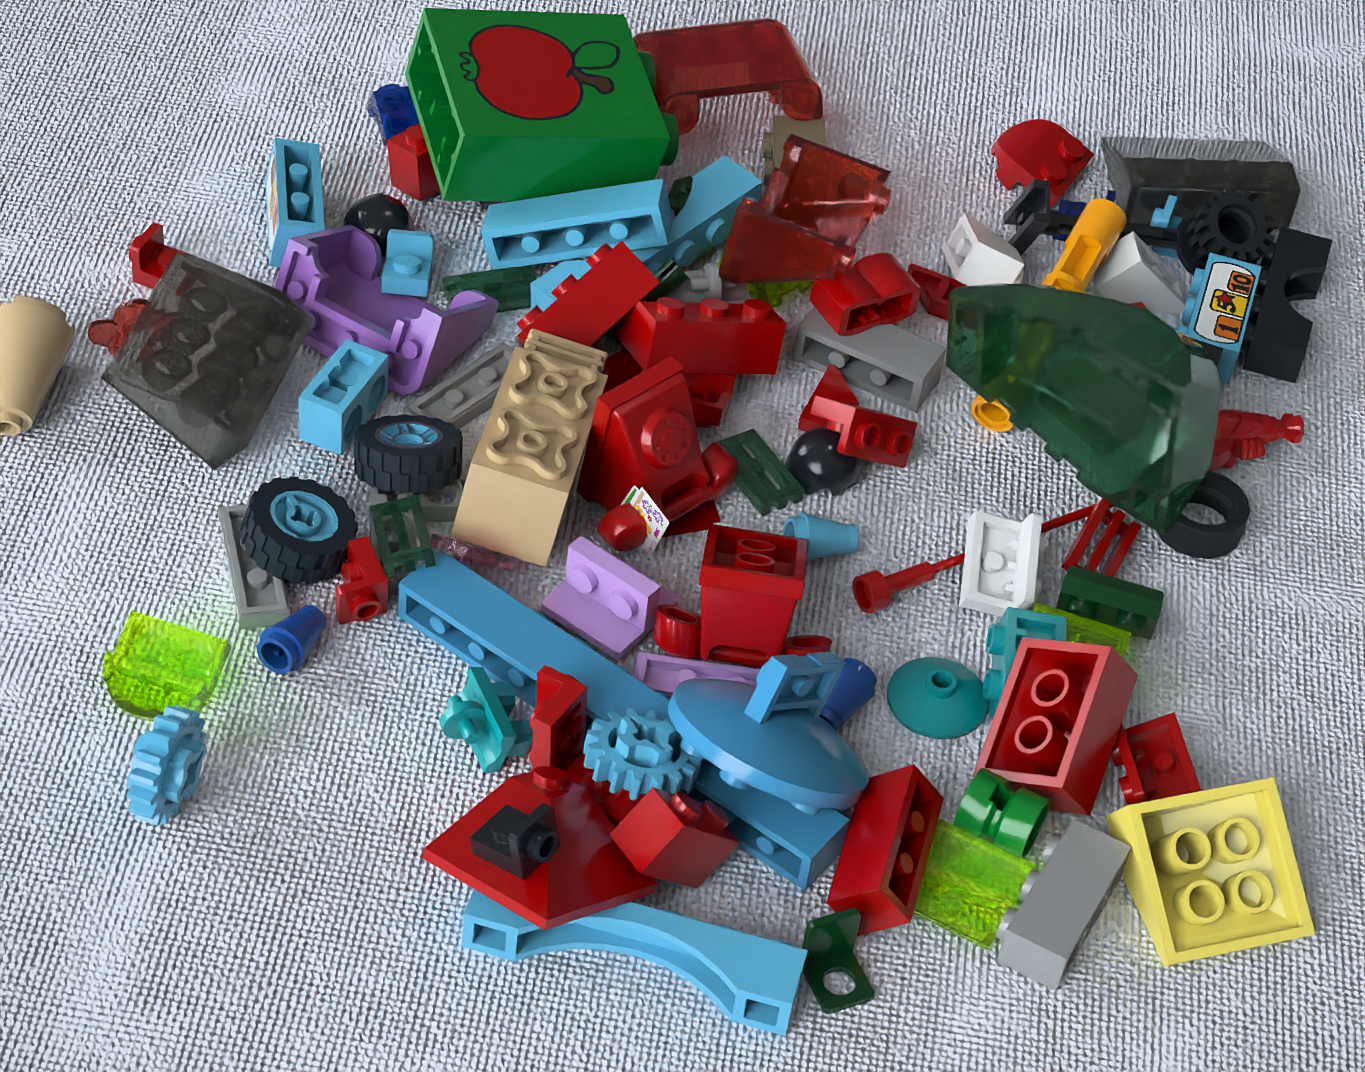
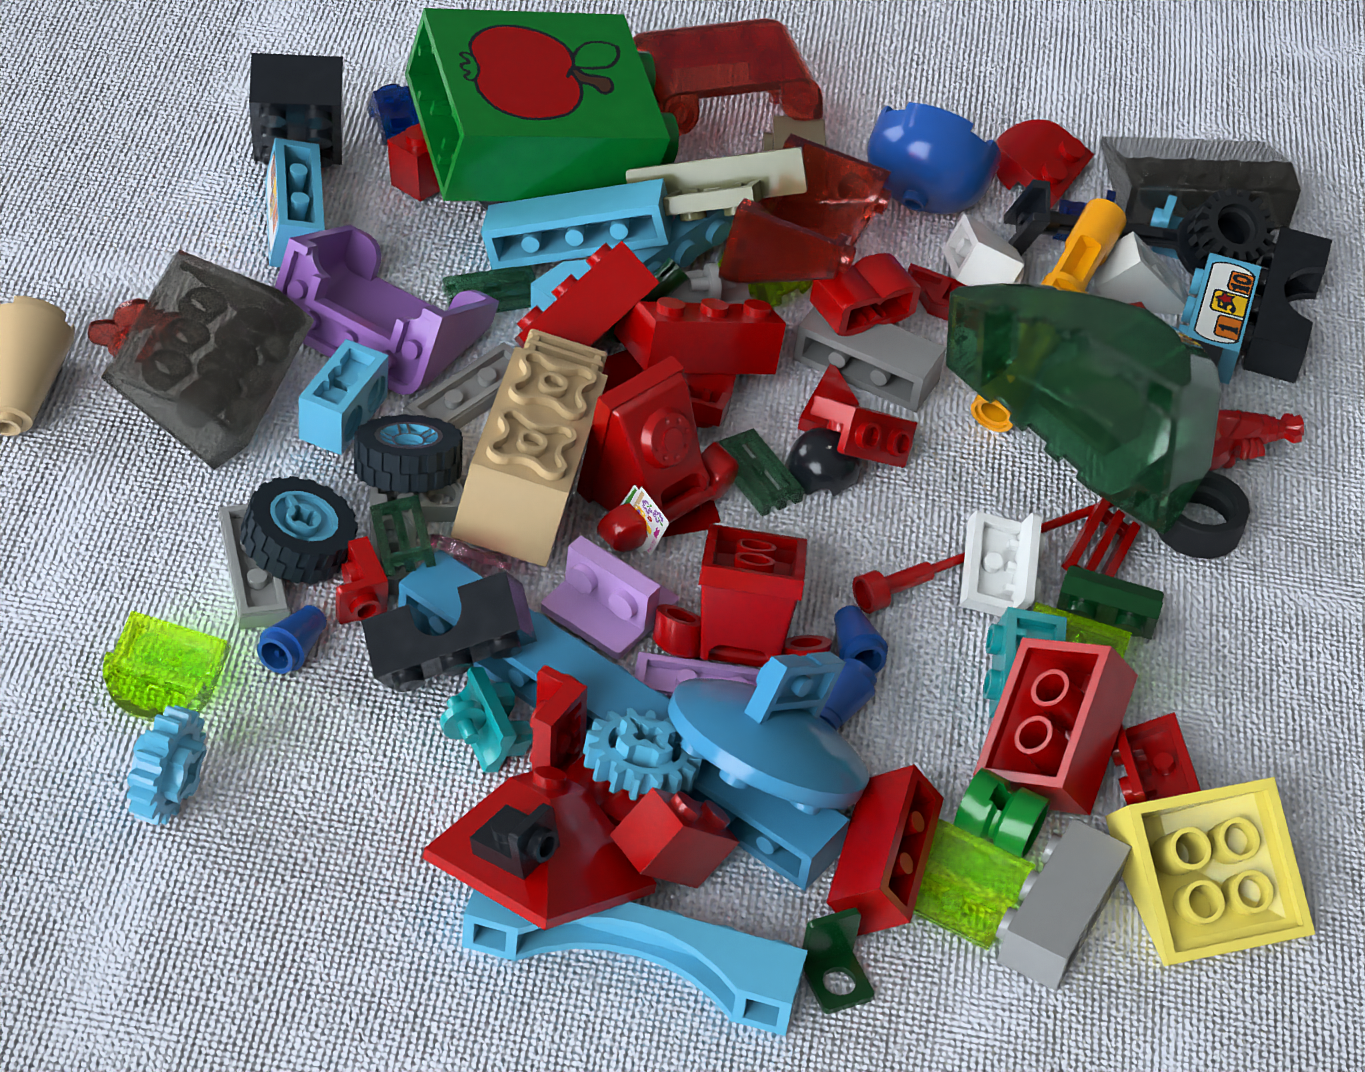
(150, 256): red bracket -> none
(297, 102): none -> black brick
(378, 215): black hair -> none
(408, 263): medium azure bracket -> none
(491, 624): none -> black arch
(726, 180): none -> bracket
(822, 535): medium azure cone -> none
(859, 638): none -> blue cone
(932, 158): none -> blue cylinder
(937, 698): teal dish -> none

